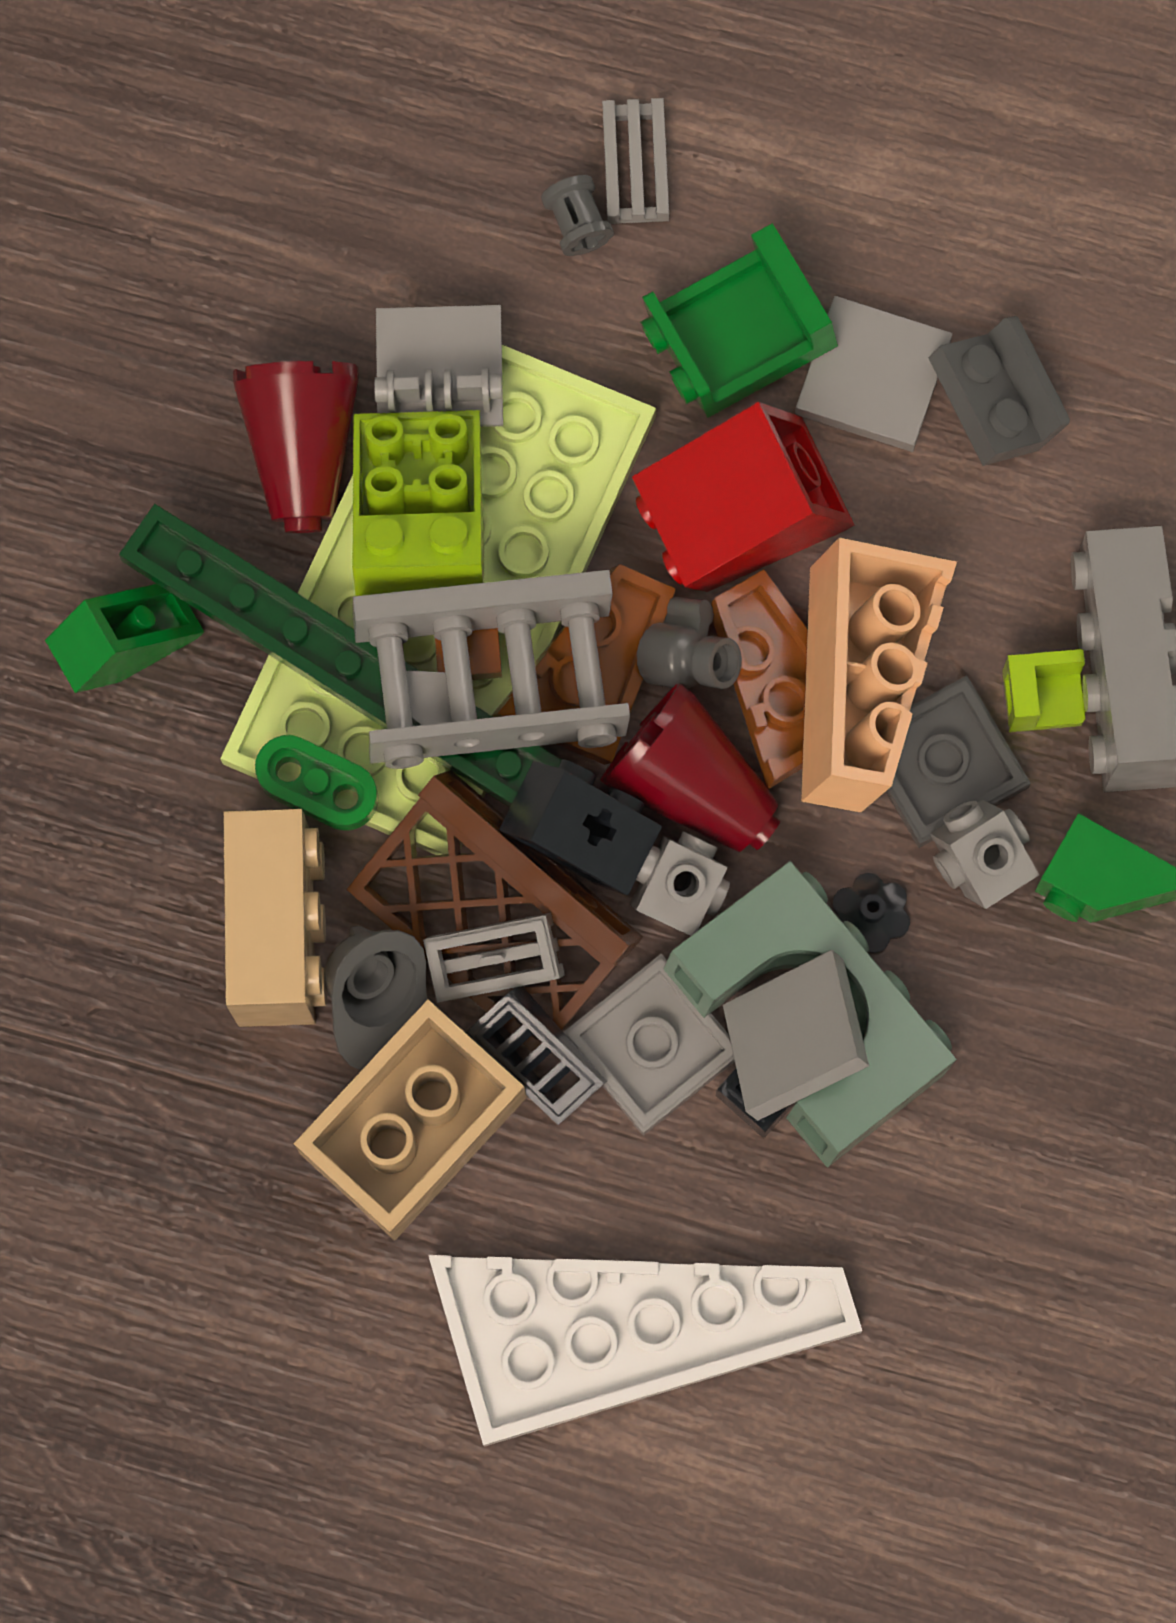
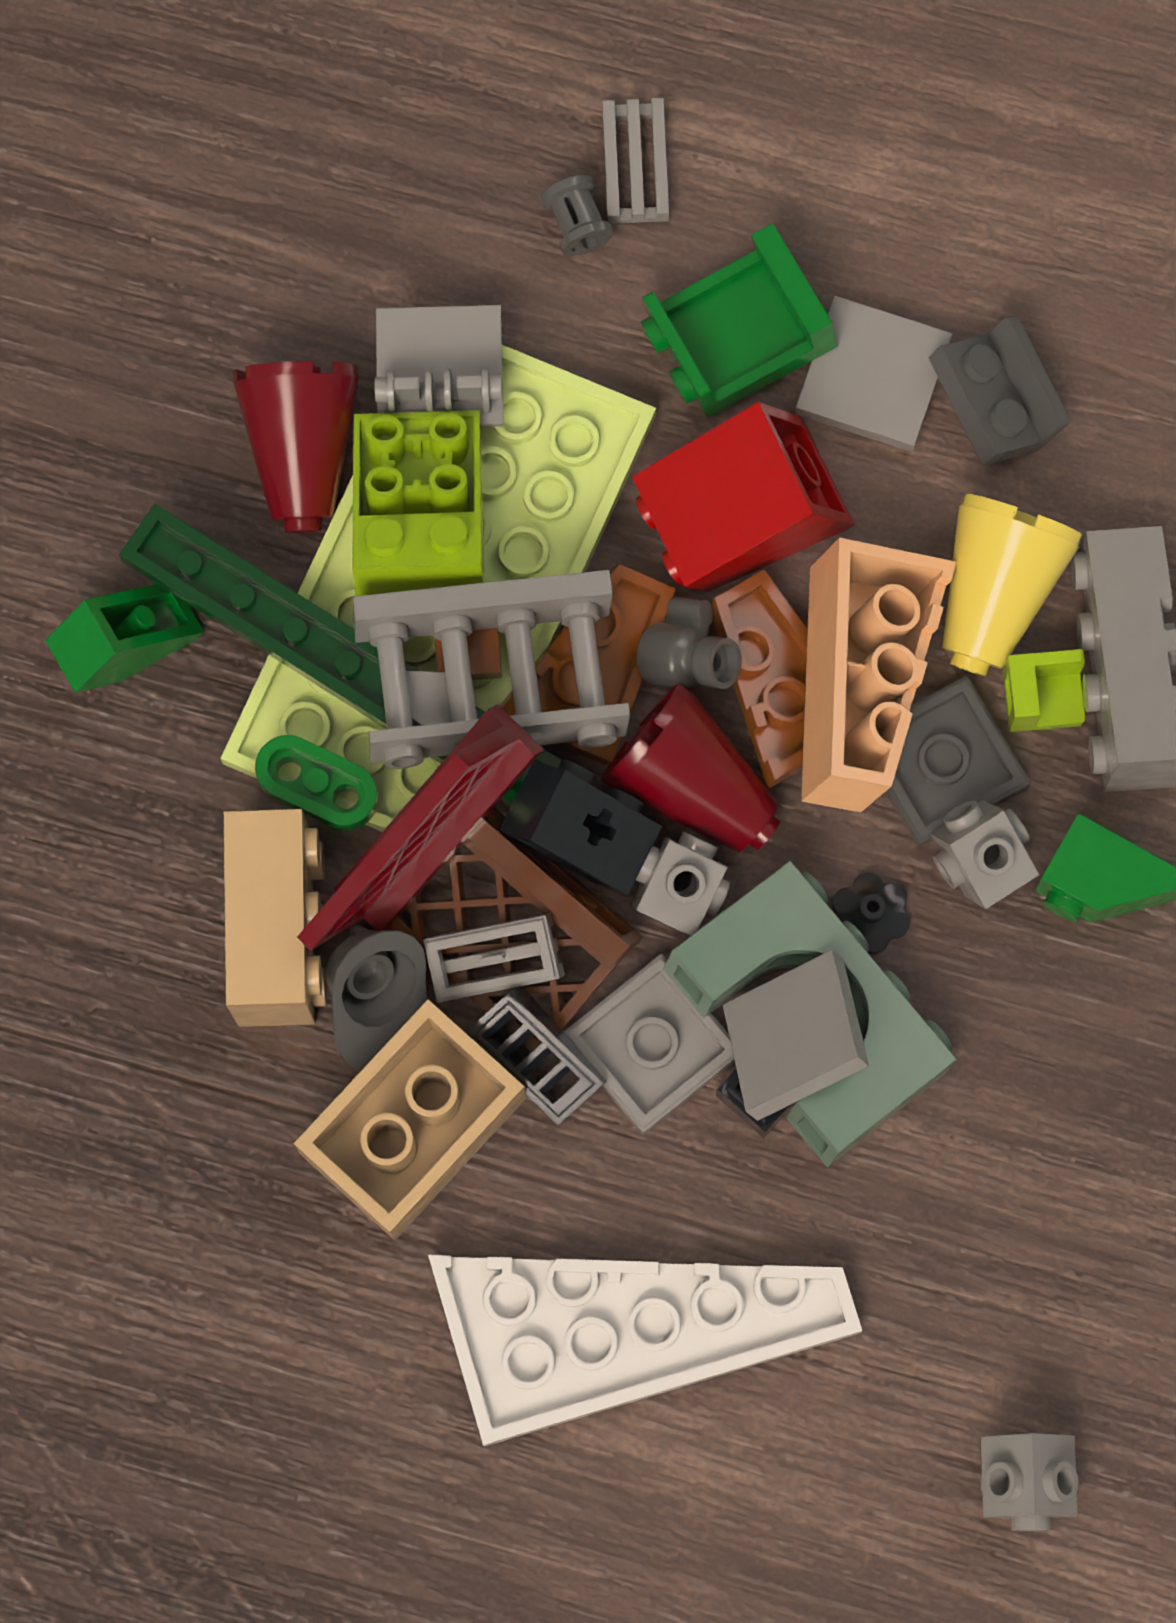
(428, 828): none -> dark red fence
(1000, 579): none -> light yellow cone
(1029, 1479): none -> light grey brick

